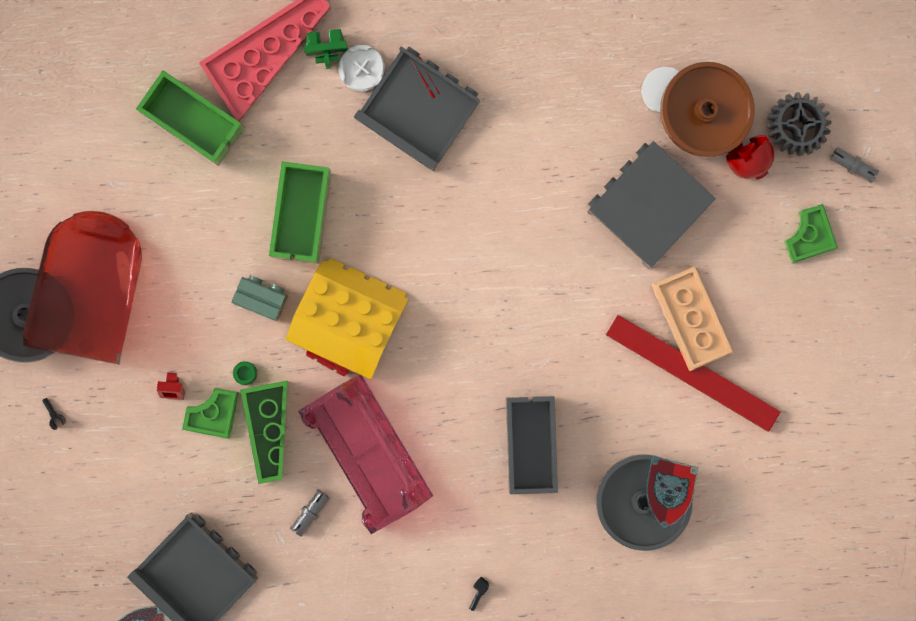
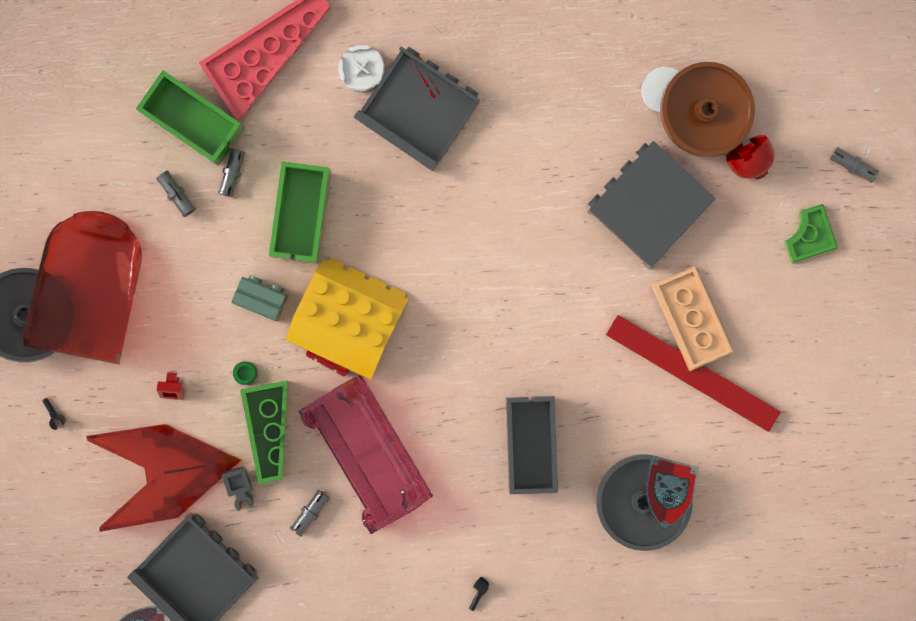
(176, 472): none -> clear red windscreen
(184, 205): none -> flat silver pin
(213, 416): bright green tile -> none
(231, 172): none -> flat silver pin
(238, 483): none -> dark grey plate
(315, 47): green hips -> none
(799, 114): dark grey gear -> none

